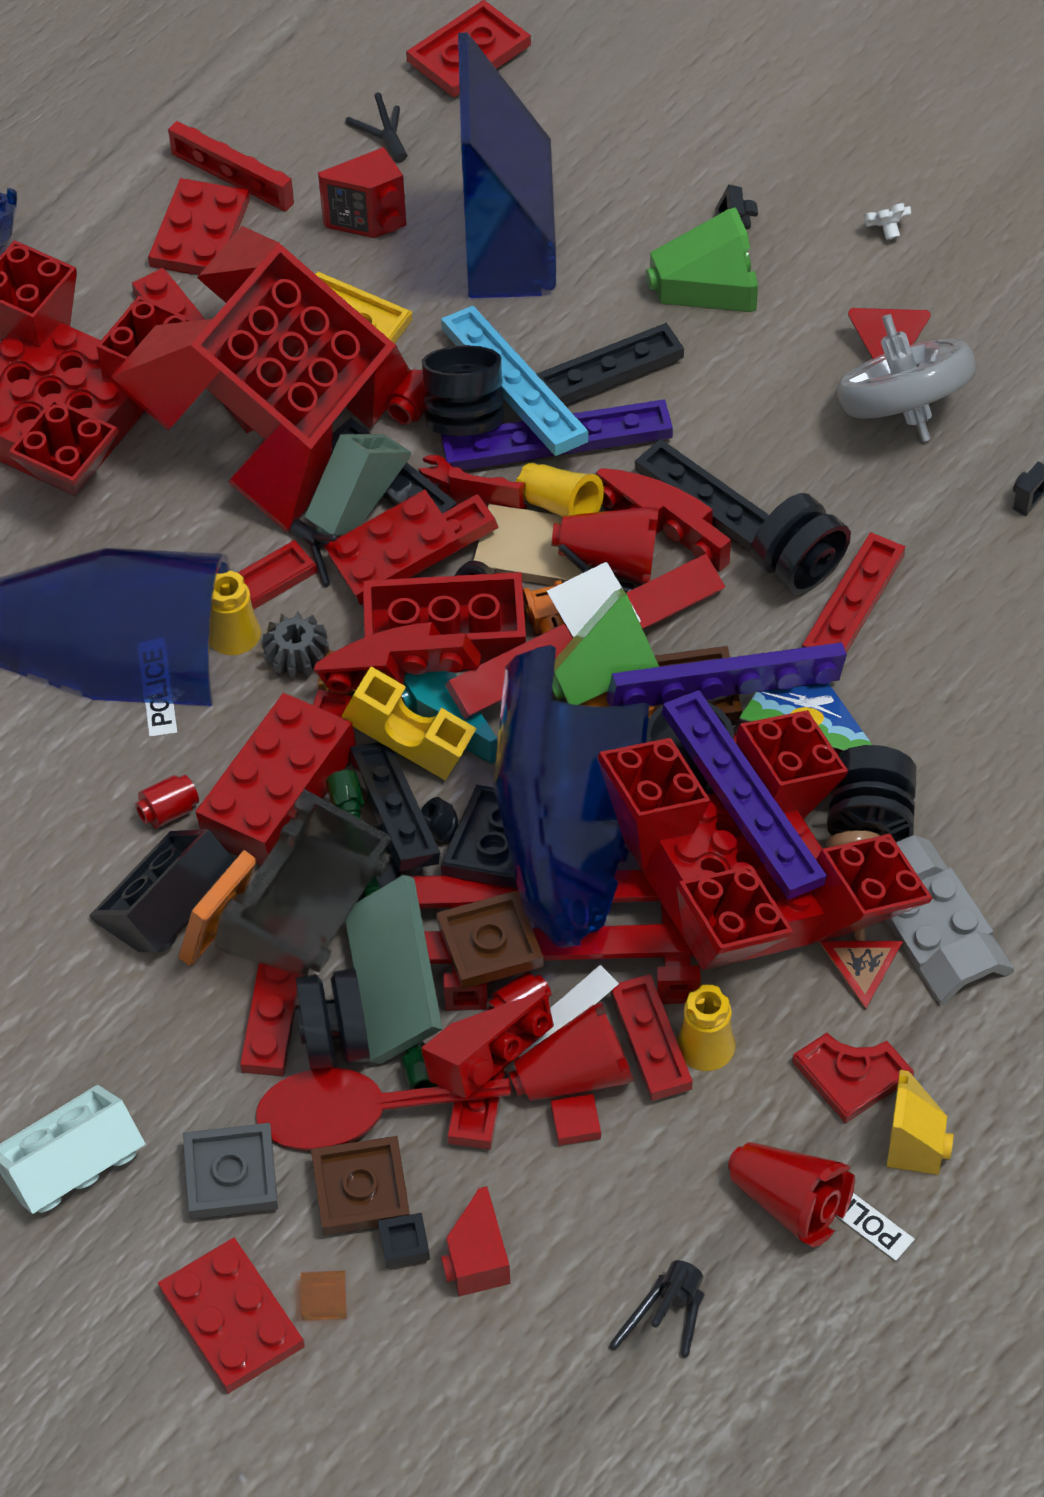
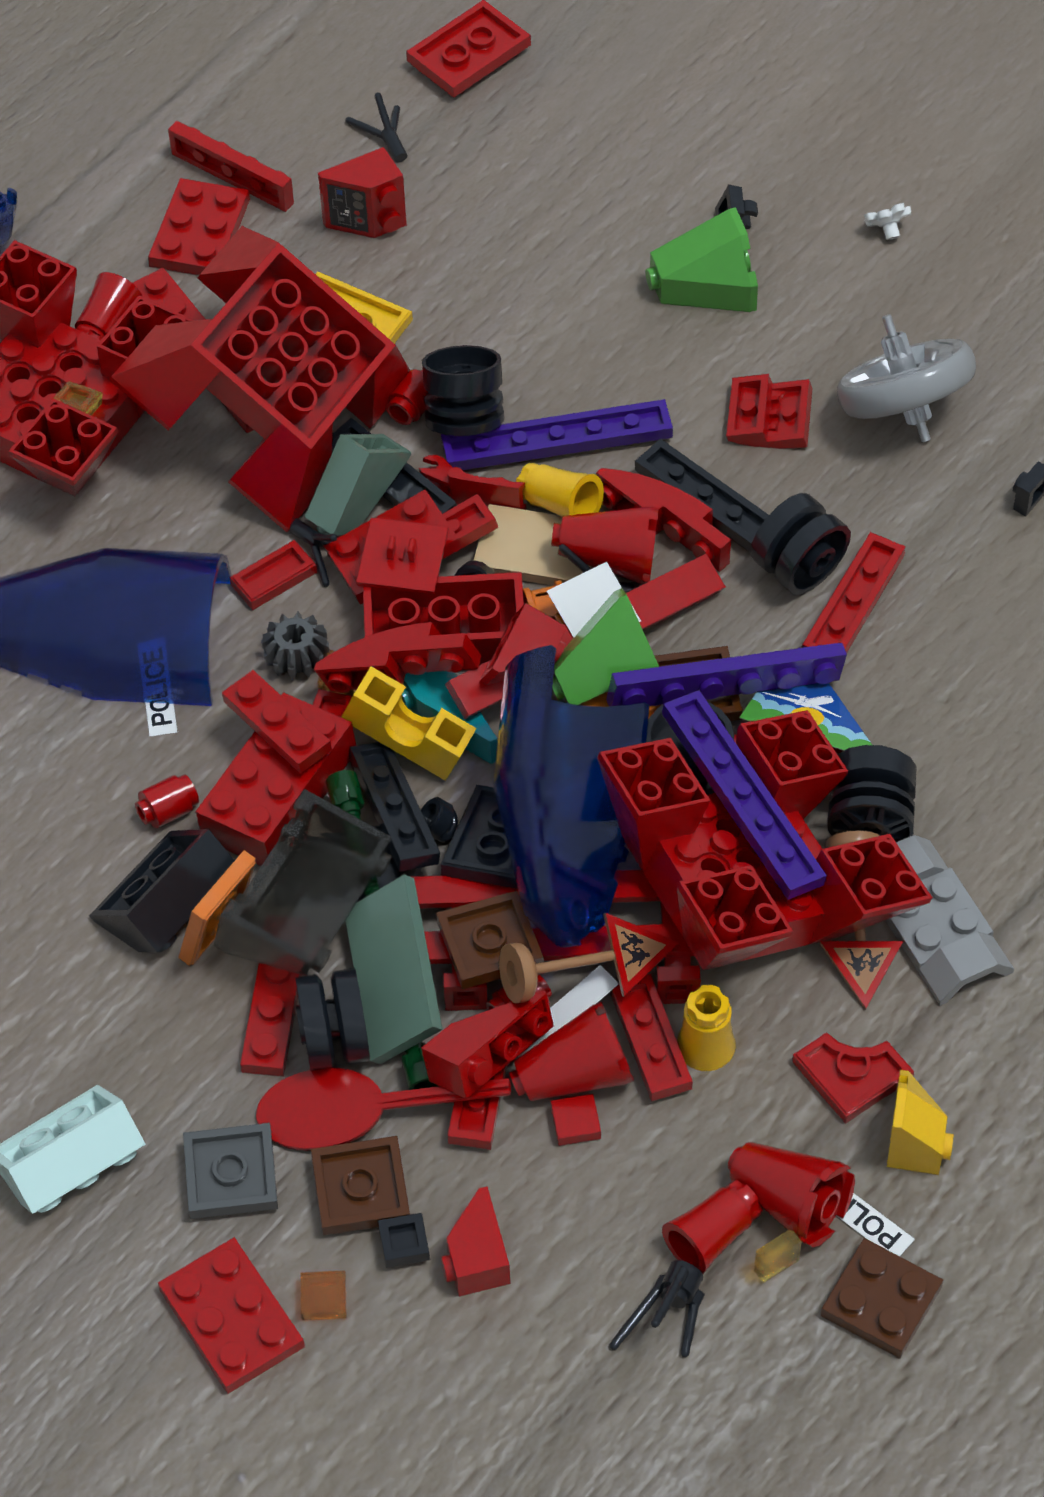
(80, 397): none -> clear yellow tile
(106, 304): none -> red plant
(233, 620): yellow plant -> none
(277, 721): none -> red plate
(402, 556): none -> red piece
(503, 185): clear blue windscreen -> none
(520, 384): medium azure plate -> none
(525, 632): none -> red slope
(613, 364): black plate -> none
(632, 950): none -> medium nougat piece
(712, 1225): none -> red plant
(769, 412): none -> red slope
(777, 1255): none -> clear yellow tile
(871, 328): red piece -> none
(882, 1298): none -> reddish brown plate

